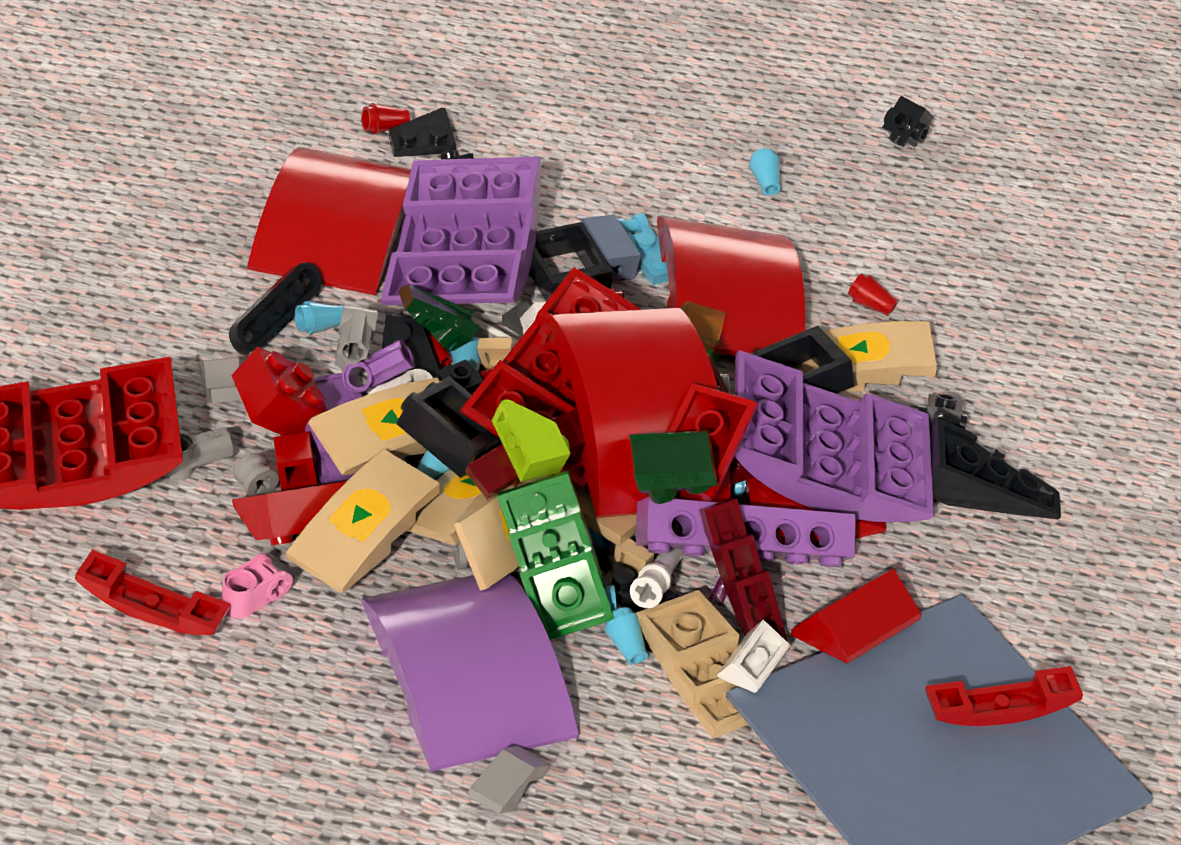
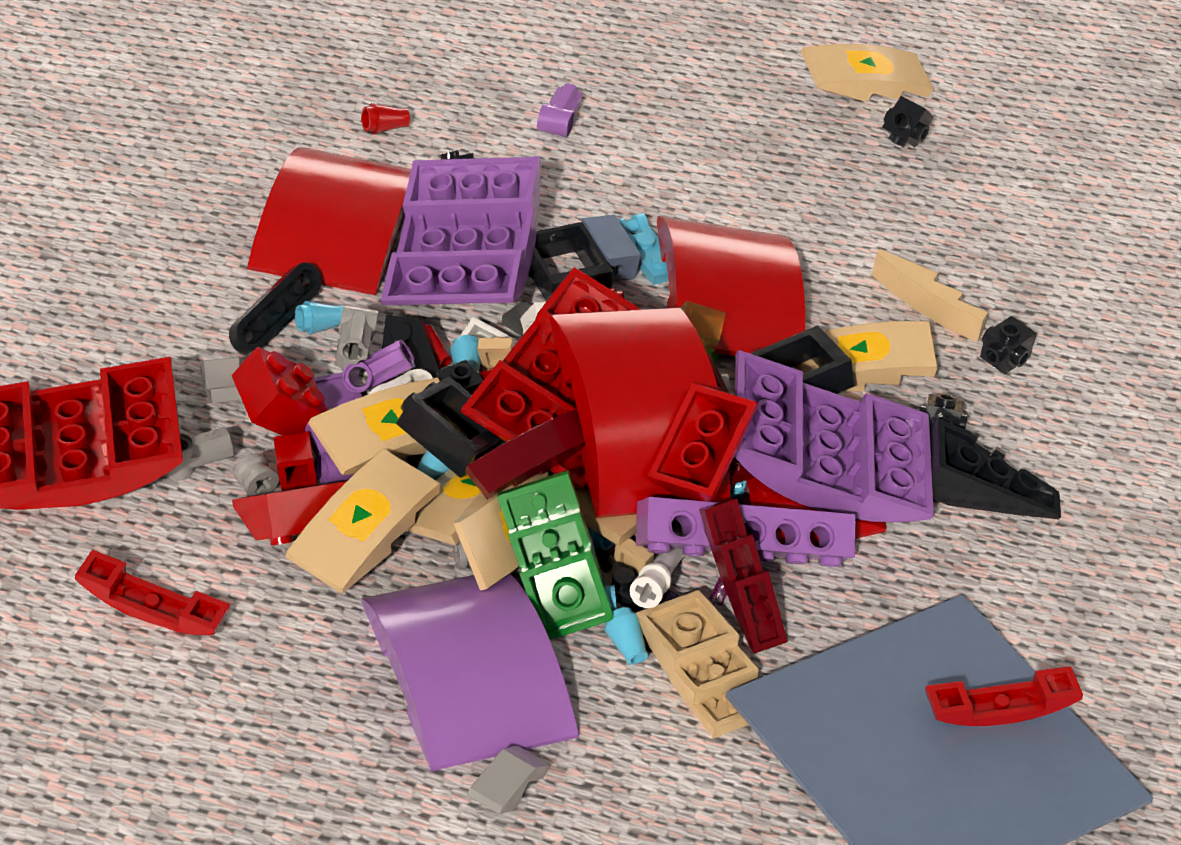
(254, 586): bright pink piece -> none
(423, 135): black wing -> none
(443, 319): dark green slope -> none
(530, 441): lime slope -> none
(560, 112): none -> medium lavender piece
(673, 463): dark green slope -> none
(754, 658): white slope -> none
(766, 169): medium azure cone -> none
(860, 619): red slope -> none
(865, 70): none -> tan slope
(871, 294): red cone -> none
(933, 299): none -> tan slope
(1007, 345): none -> black brick

